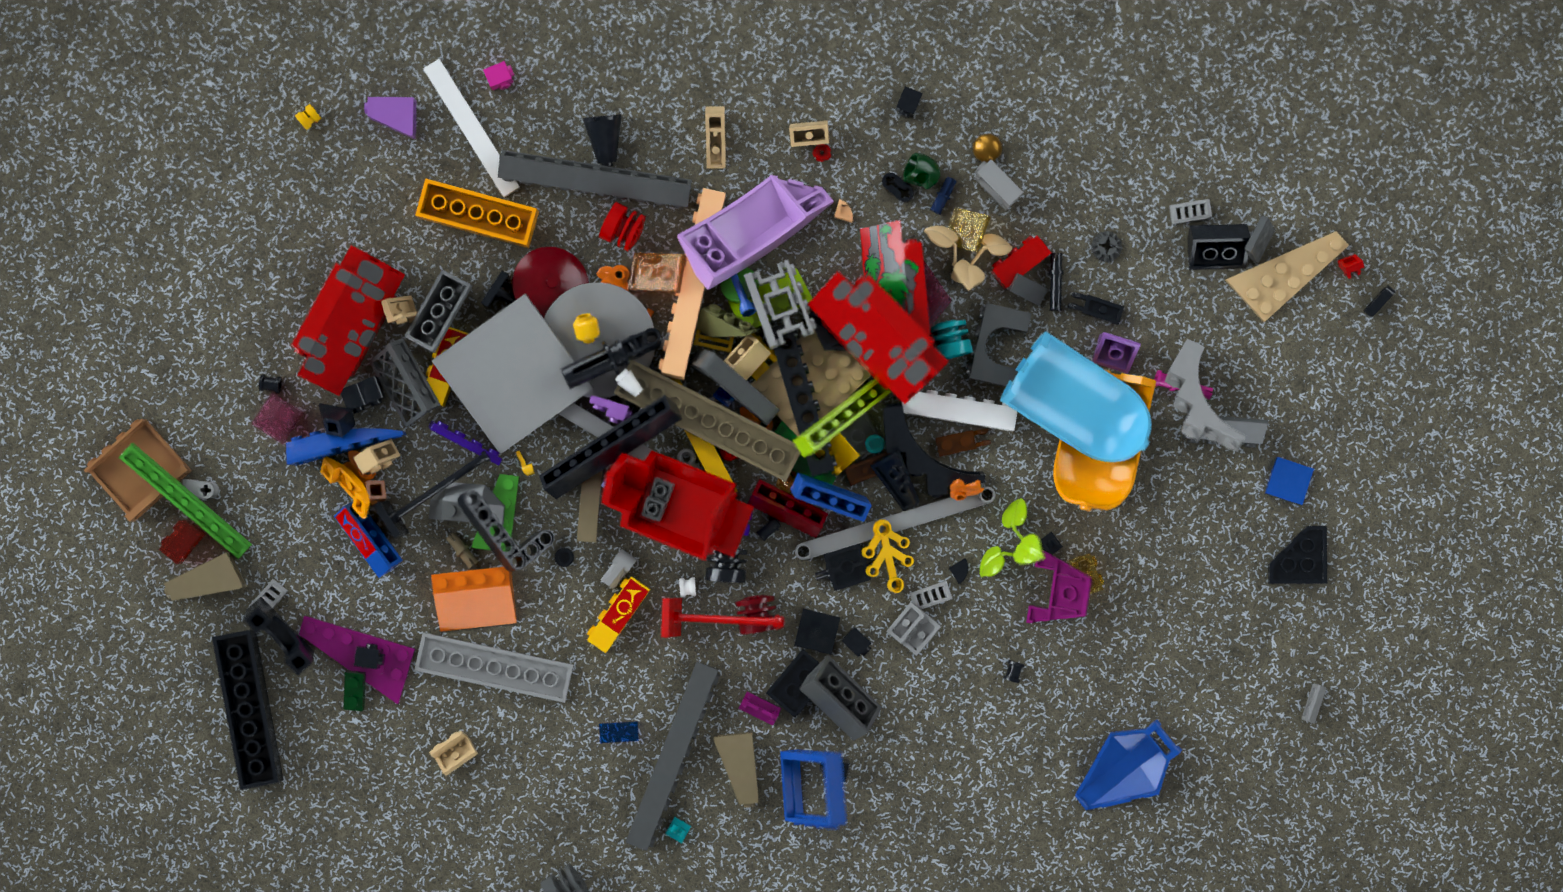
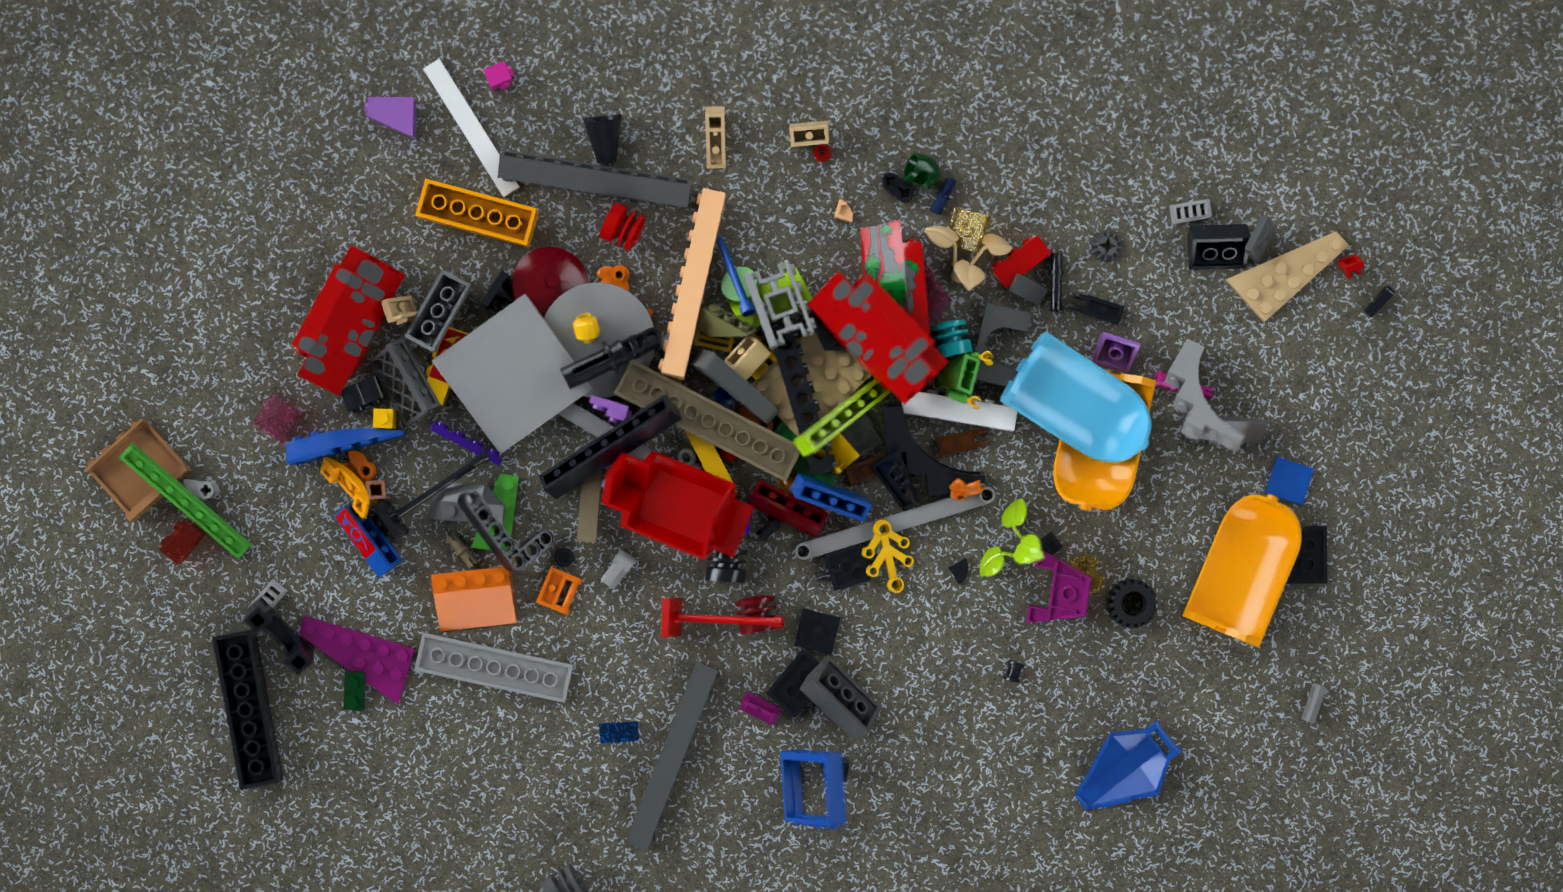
(209, 578): dark tan slope -> none
(270, 383): black bush -> none
(305, 120): yellow wheel -> none
(336, 419): black slope -> none
(369, 656): black brick -> none
(376, 457): tan brick -> none
(384, 418): none -> yellow brick
(453, 752): tan bracket -> none
(527, 469): yellow hand -> none
(553, 587): none -> orange plate
(619, 613): brick -> none
(629, 382): white cone -> none
(657, 272): clear orange tile -> none
(658, 499): dark grey slope -> none
(678, 829): teal tile -> none
(687, 587): white wheel -> none
(739, 762): dark tan slope -> none
(750, 228): lavender slope -> none
(857, 642): black brick -> none
(874, 444): teal tile -> none
(908, 102): black brick -> none
(914, 628): light grey slope -> none
(948, 596): light grey slope -> none
(960, 376): none -> bright green torso
(987, 148): pearl gold hair -> none
(997, 184): light grey window -> none
(1148, 603): none -> black tyre
(1246, 569): none -> light orange panel

